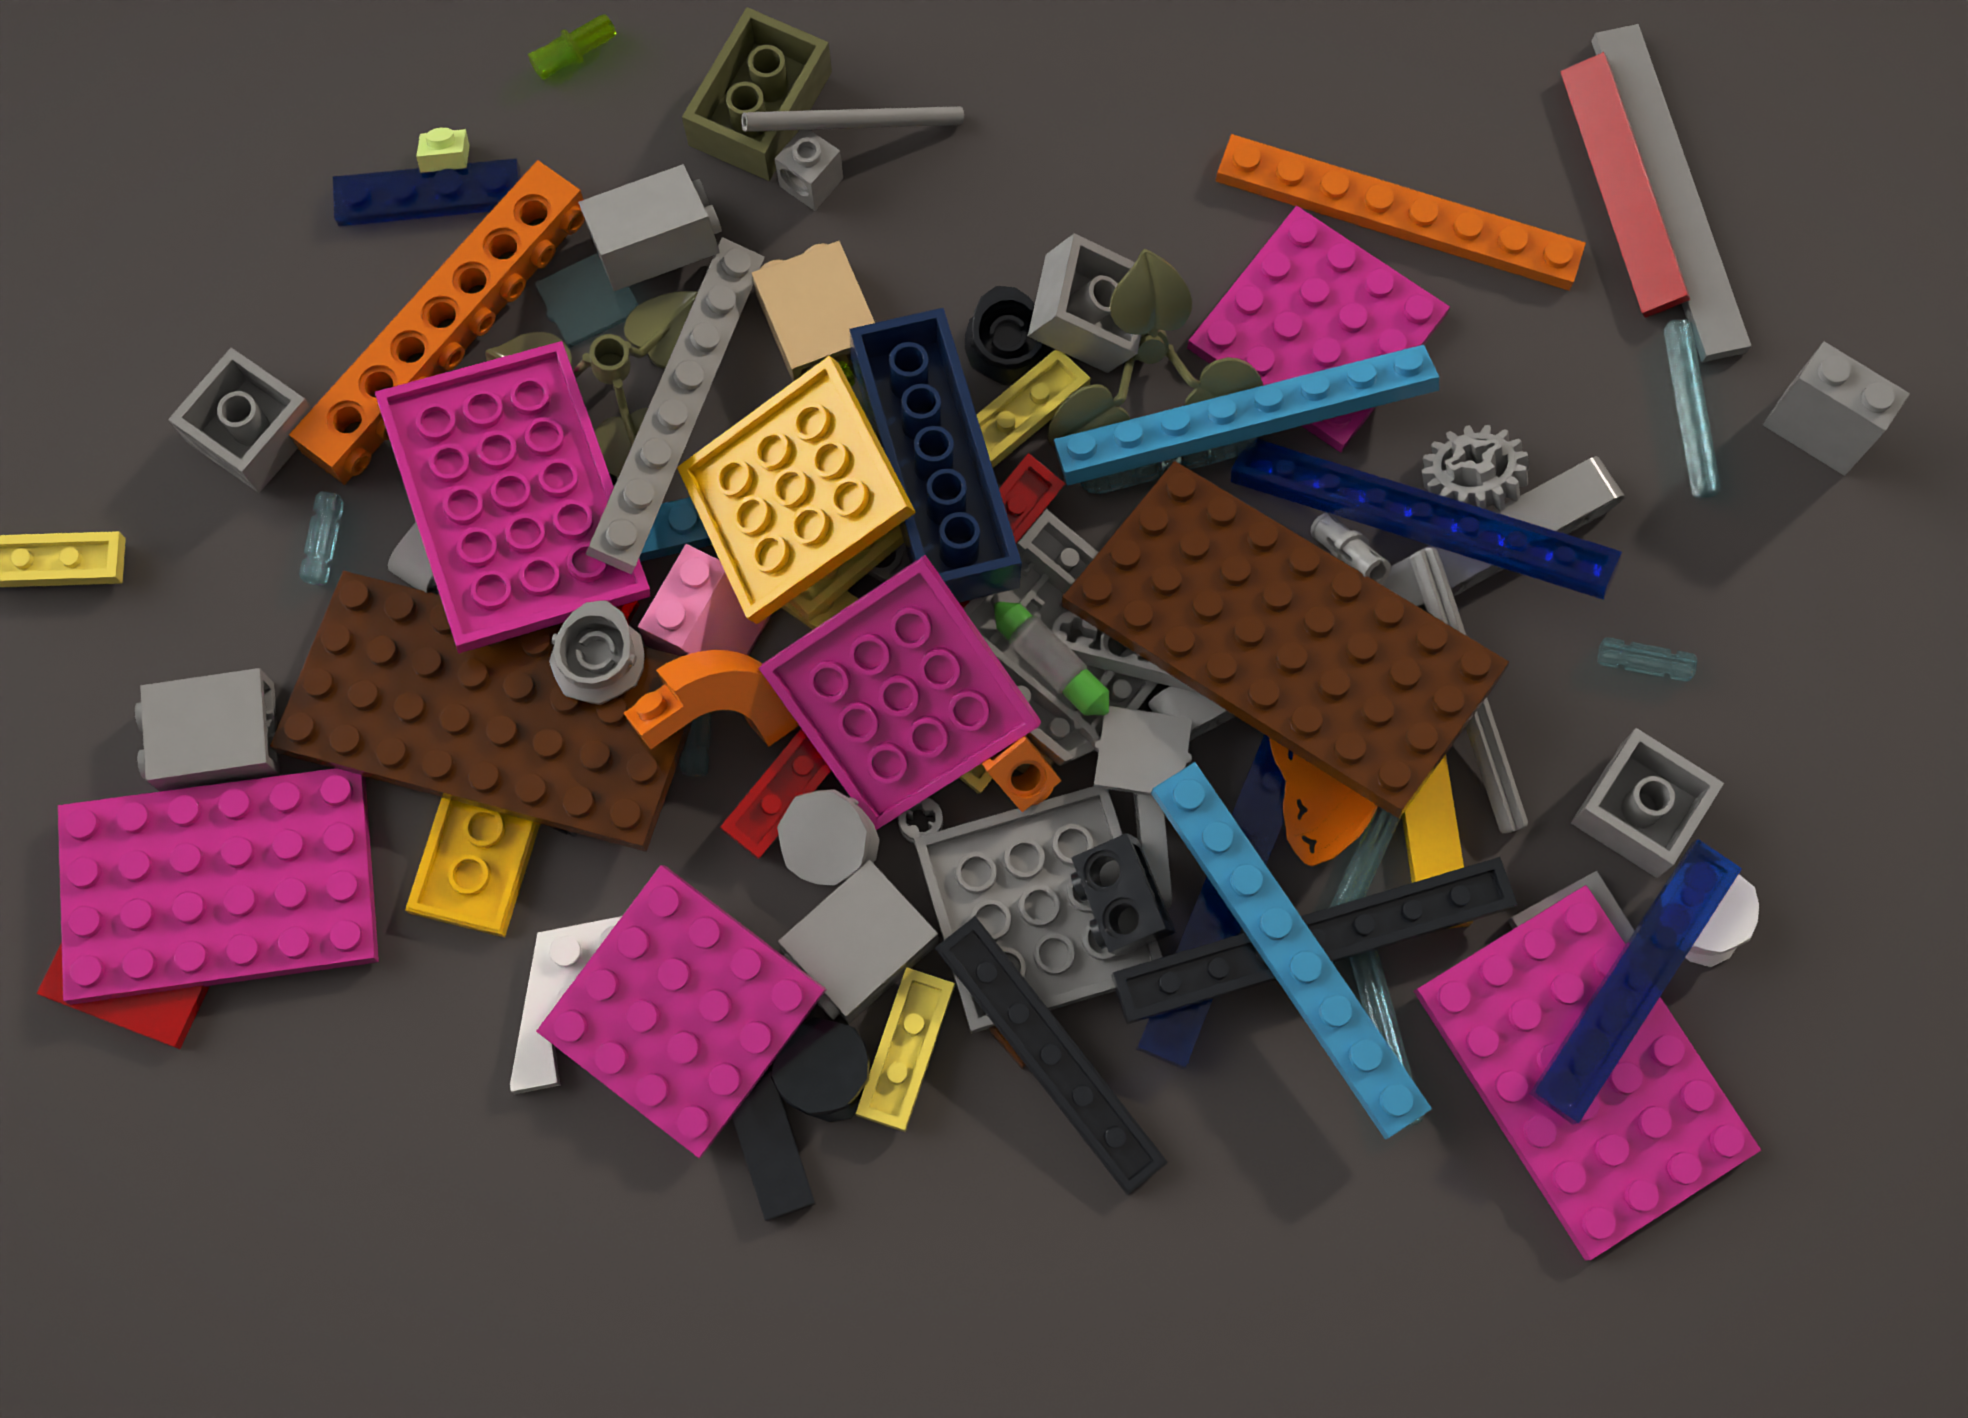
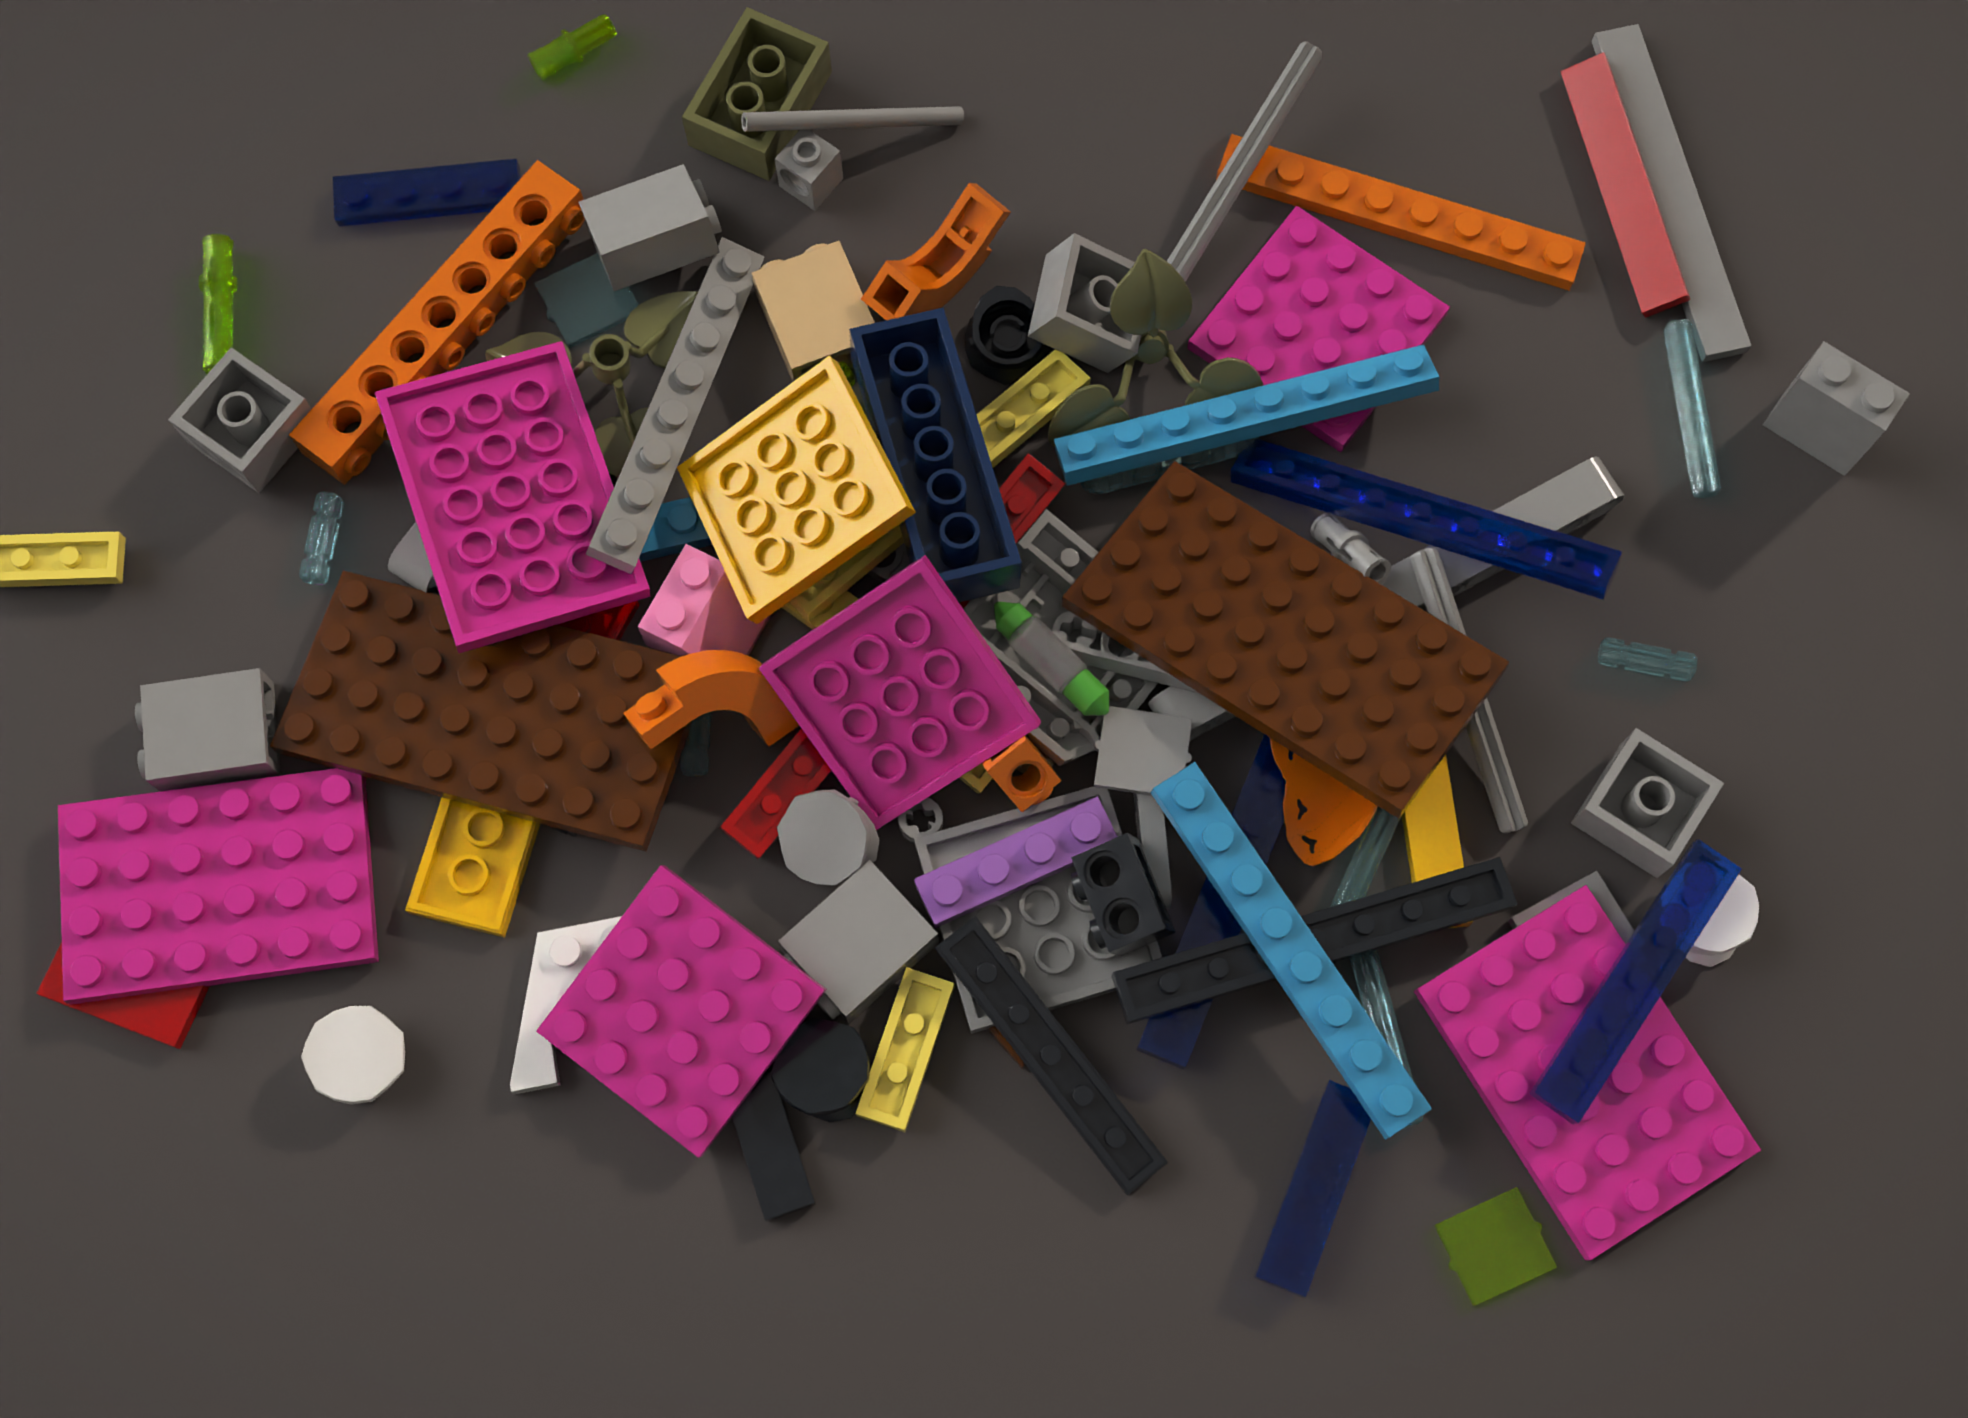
(218, 289): none -> clear neon green pin
(354, 1054): none -> white hat
(442, 150): yellowish green plate -> none
(597, 654): light grey hat -> none
(943, 263): none -> orange arch
(1013, 862): none -> medium lavender plate
(1245, 158): none -> light grey axle
(1314, 1191): none -> clear blue plate
(1477, 468): light grey gear -> none
(1495, 1246): none -> clear neon green piece

